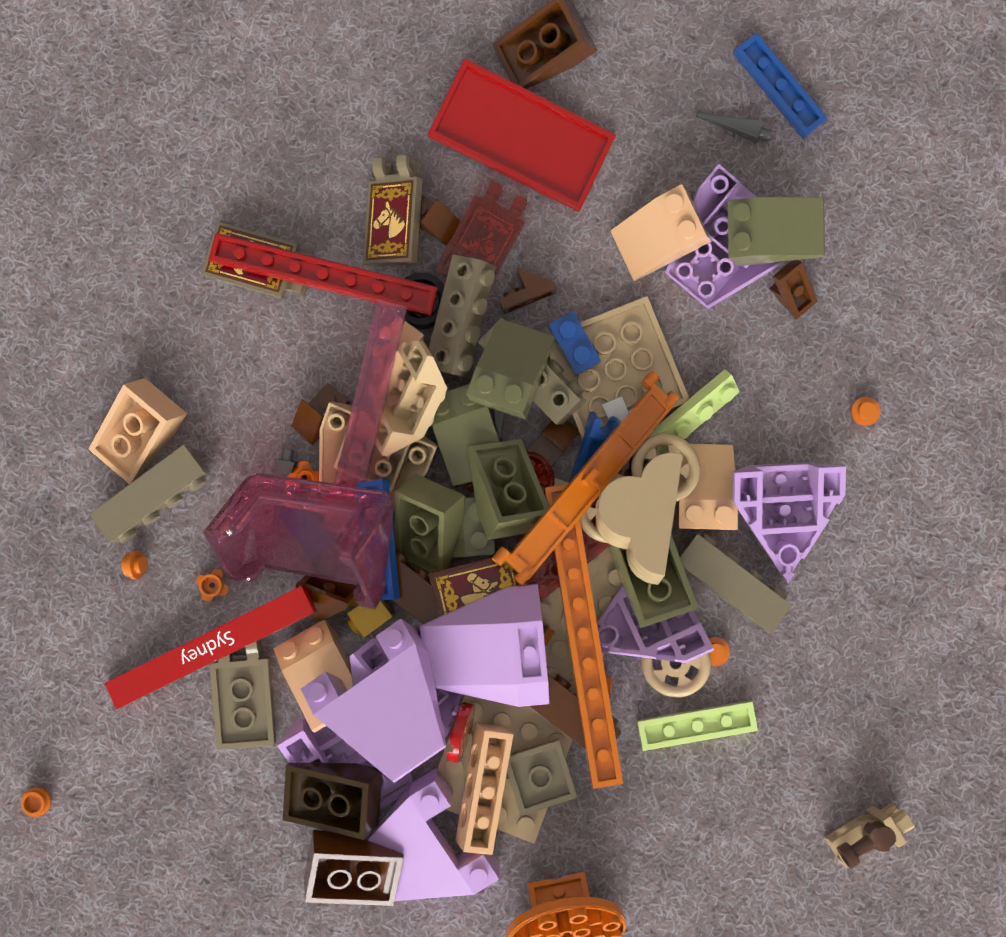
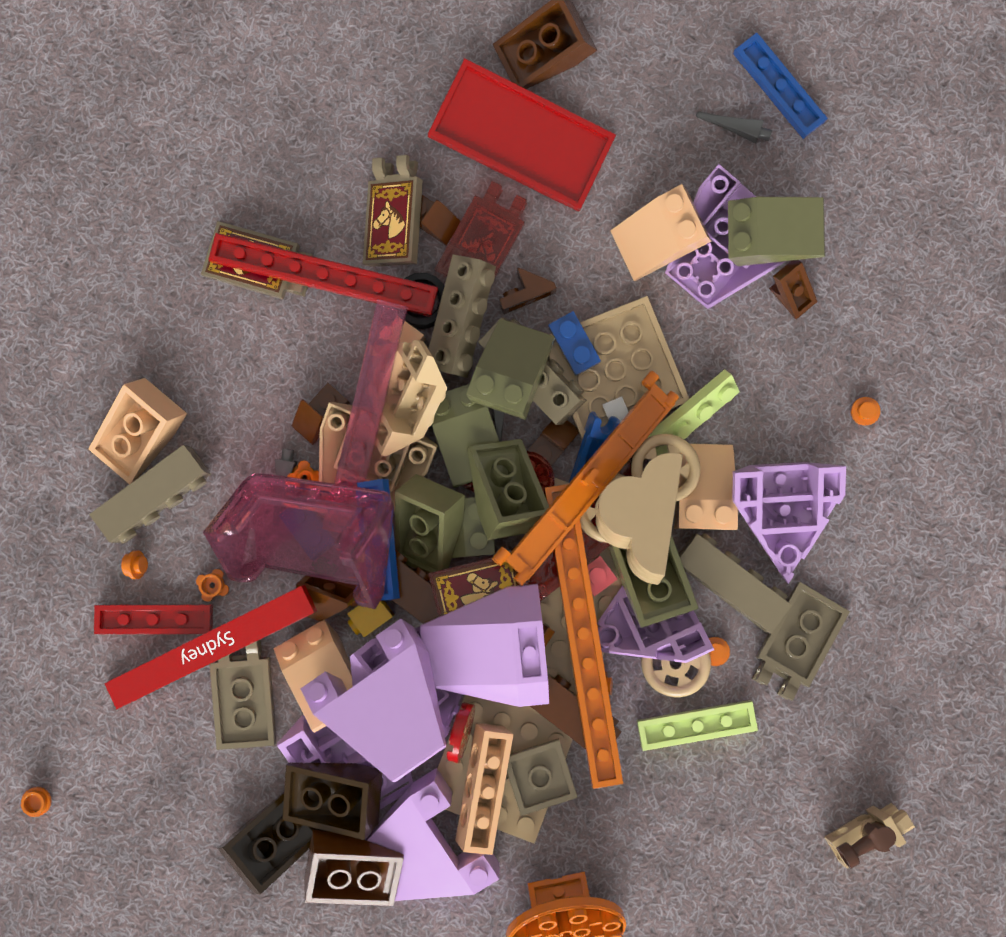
(153, 619): none -> red plate
(266, 846): none -> dark brown slope
(600, 575): none -> coral plate
(800, 640): none -> dark tan tile

